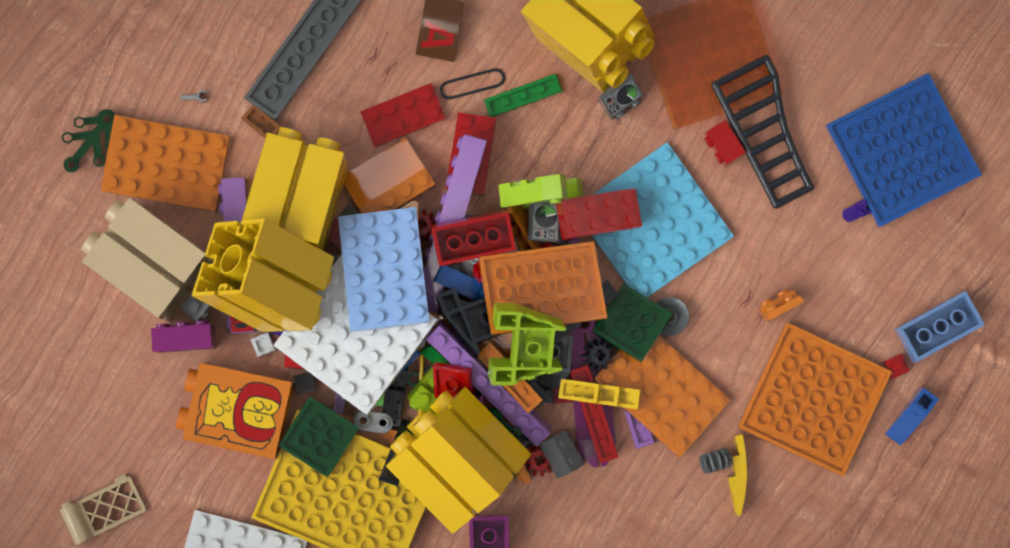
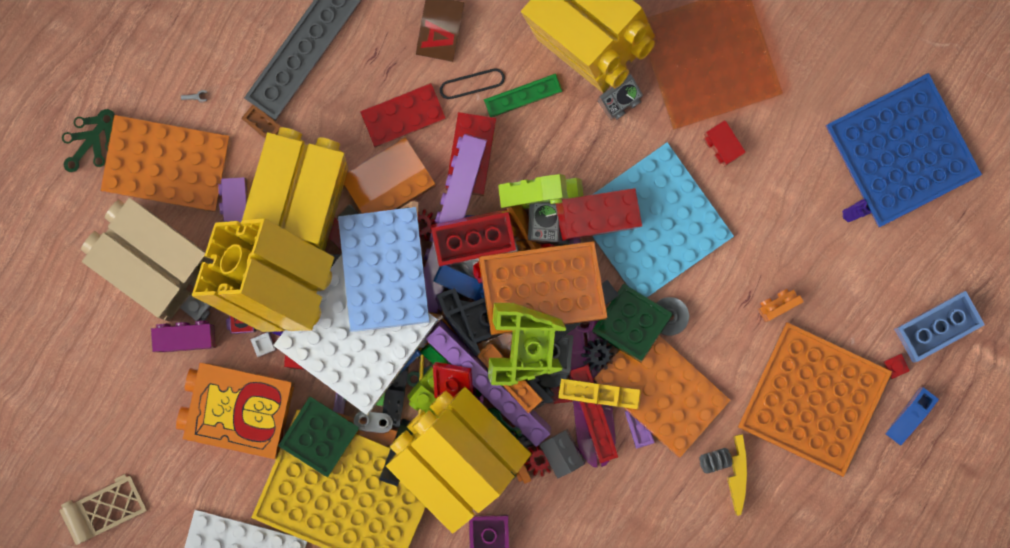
(304, 383): dark grey slope -> none
(779, 117): black bar -> none

